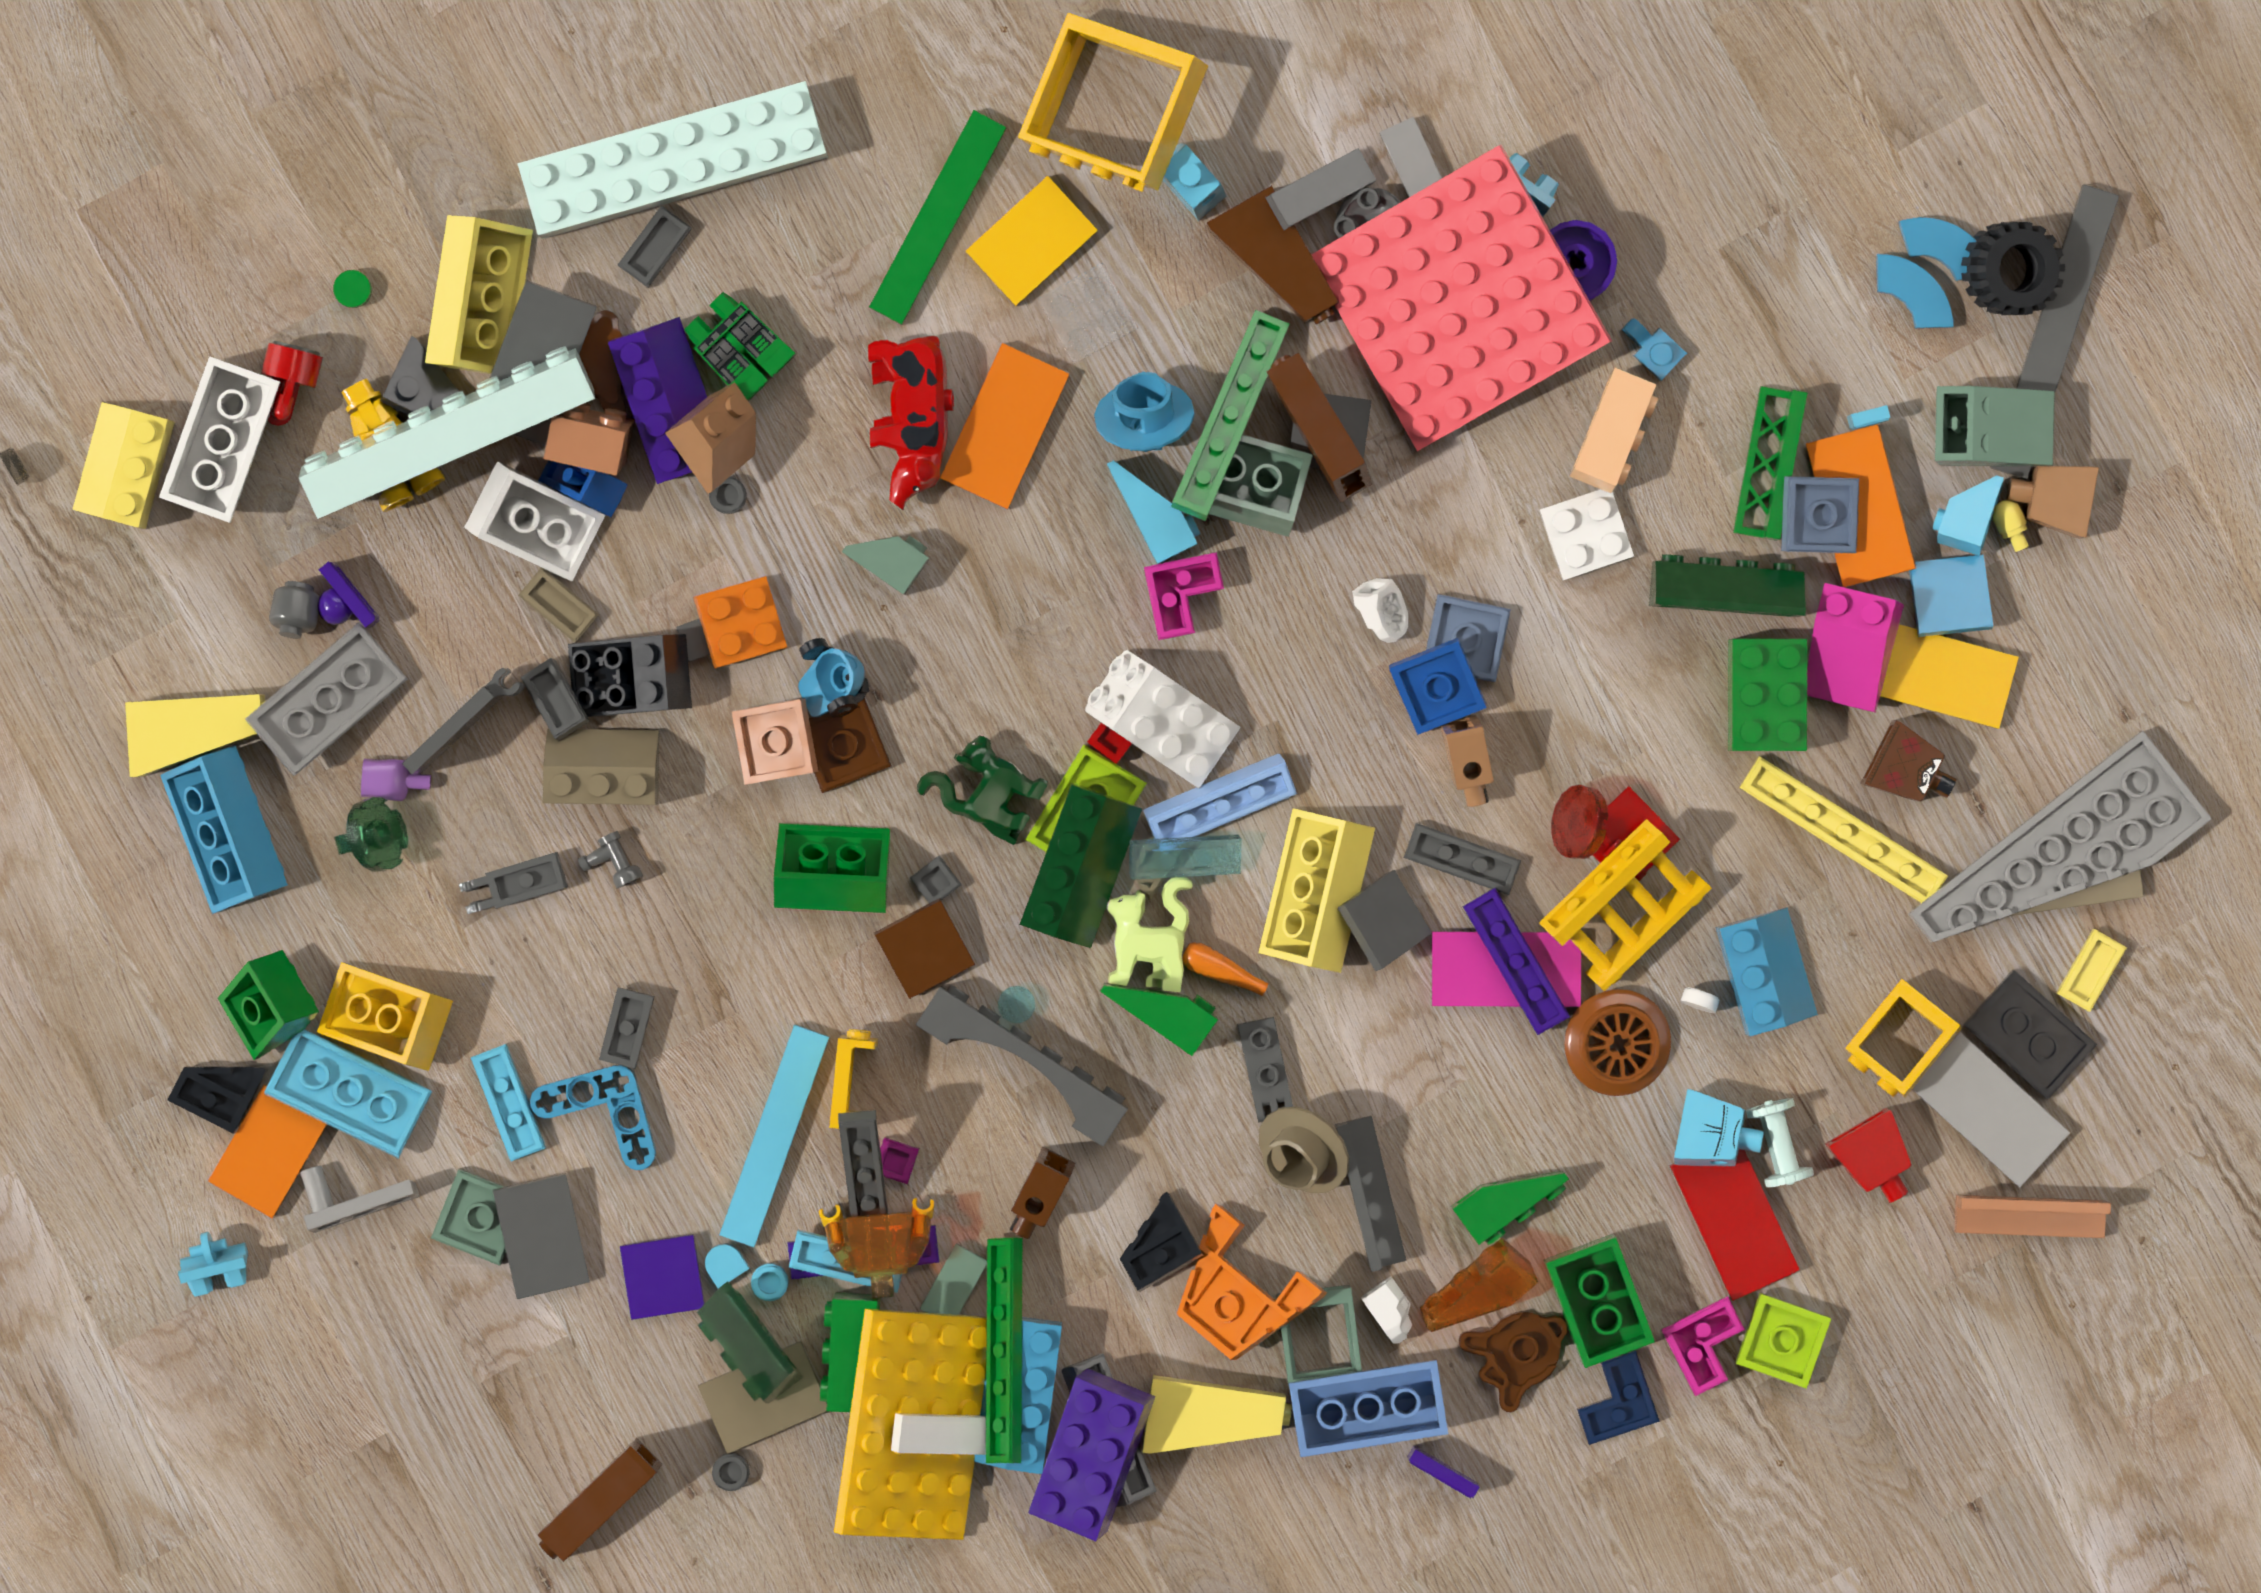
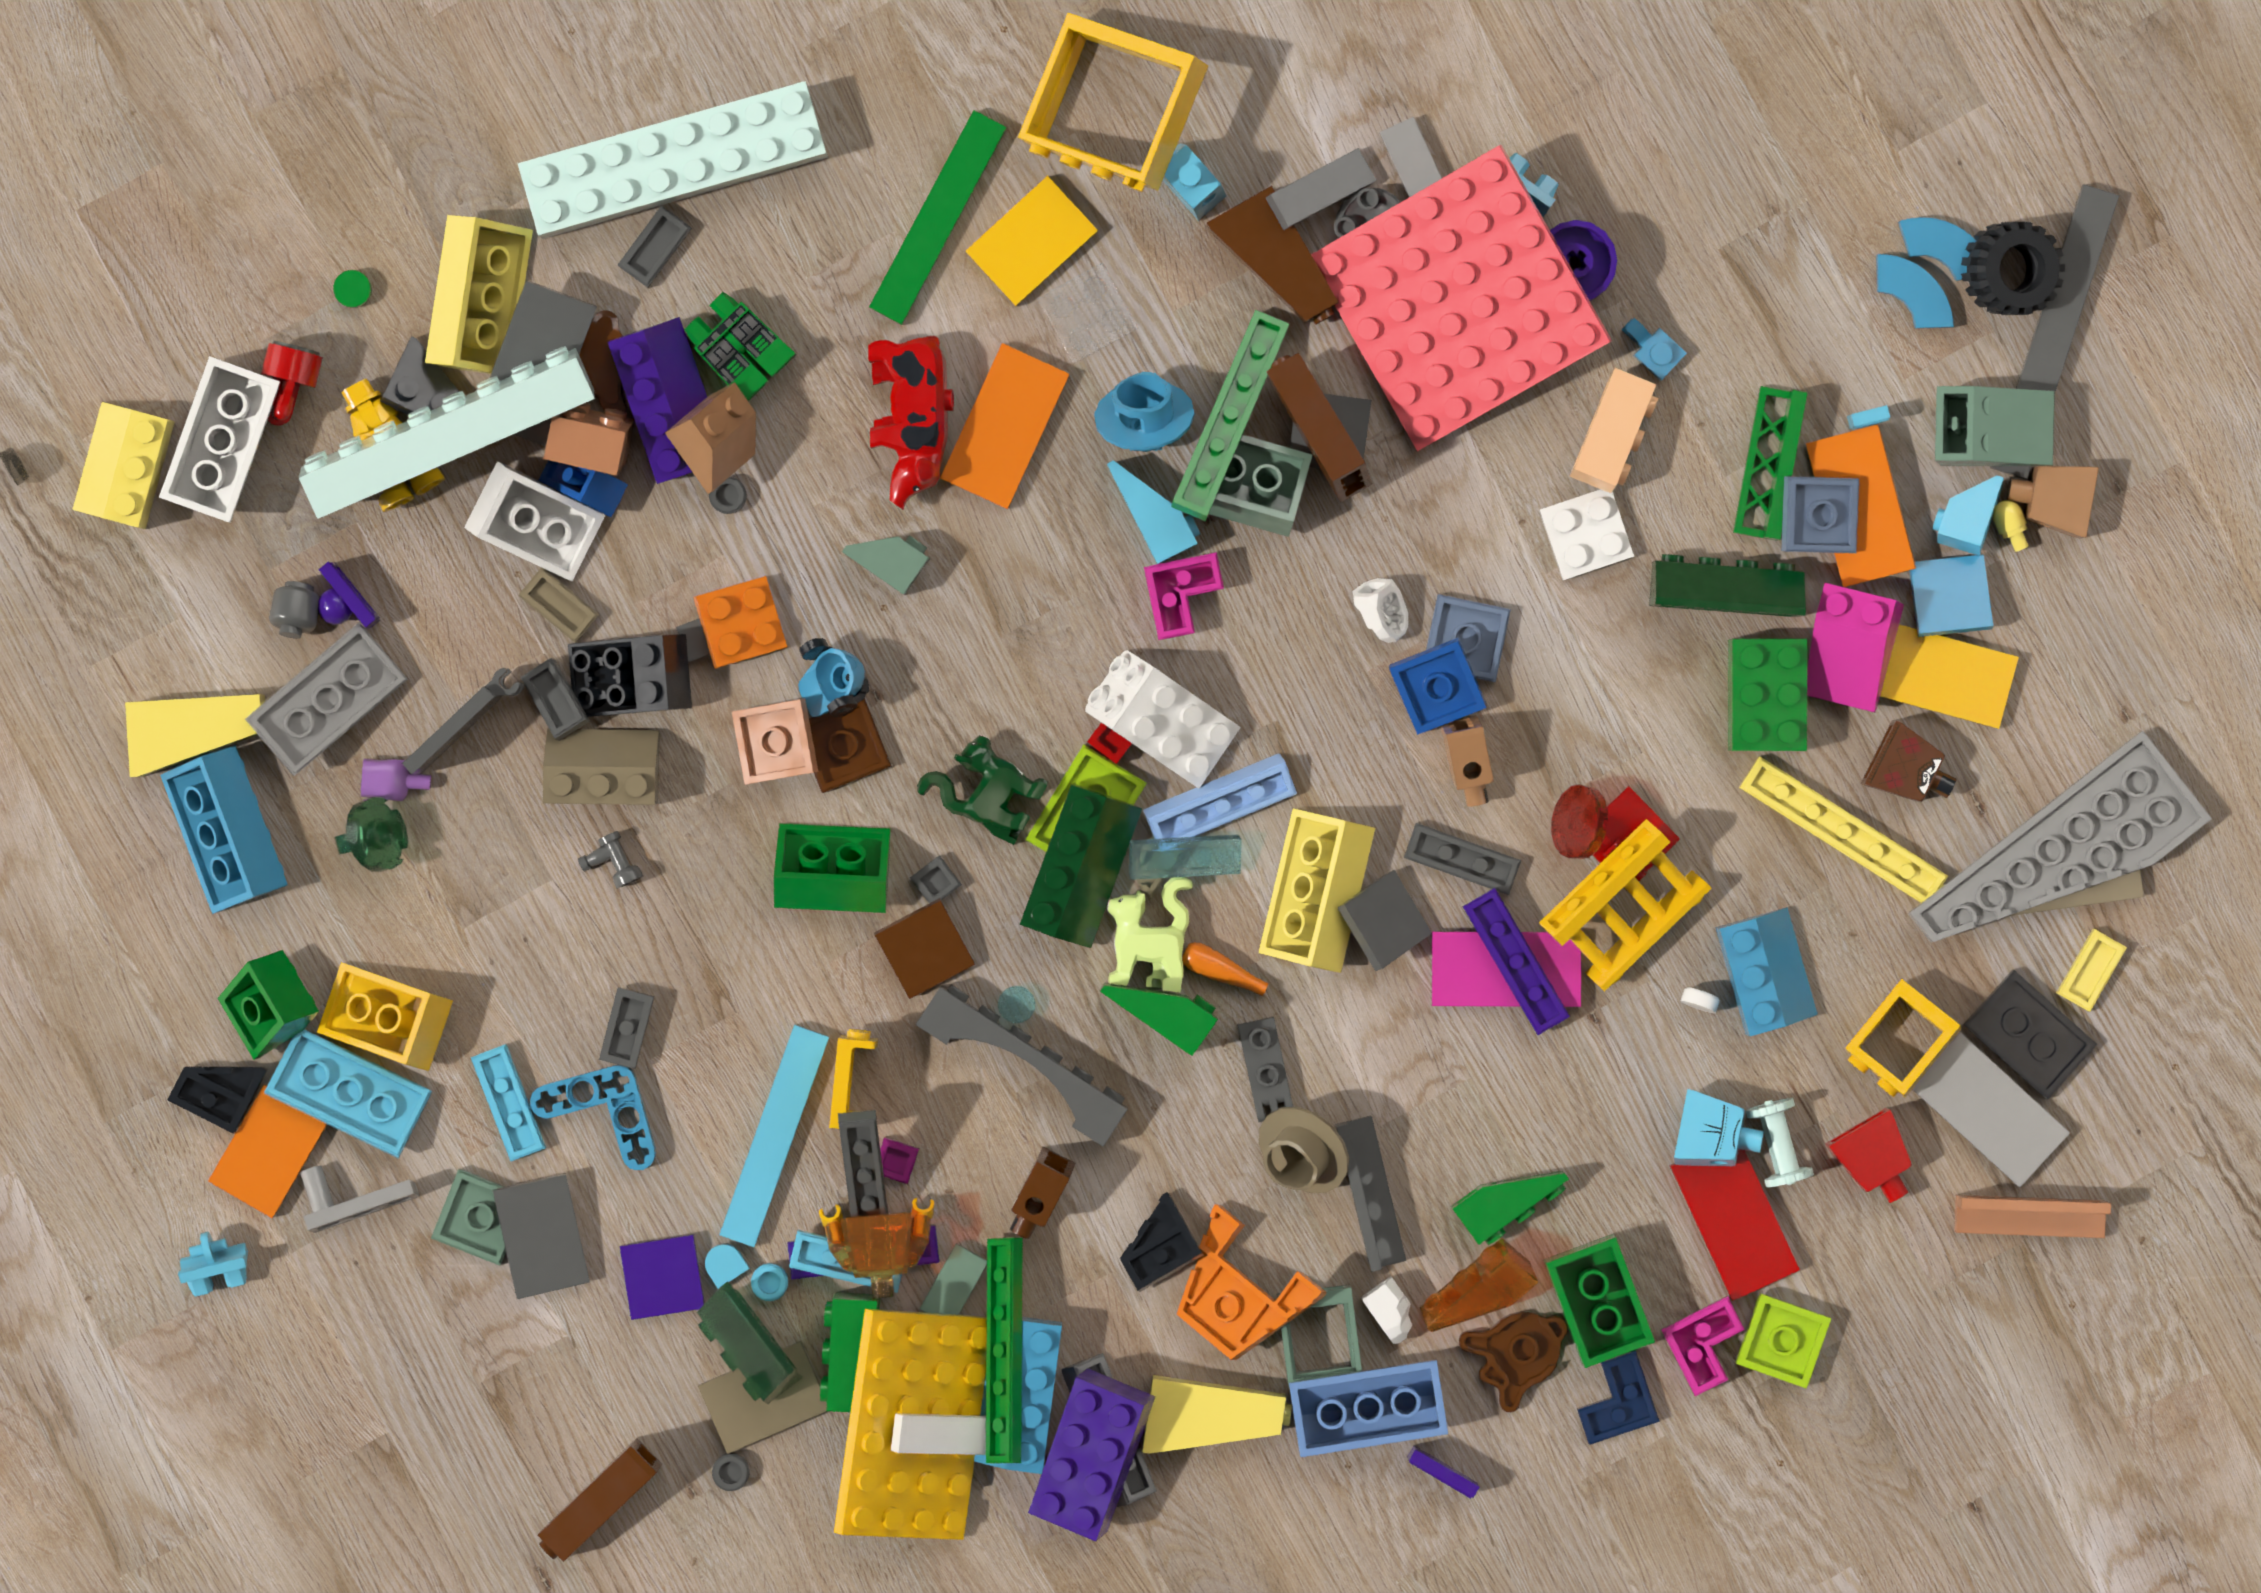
(518, 882): dark grey hinge -> none
(1594, 1011): dark orange piece -> none

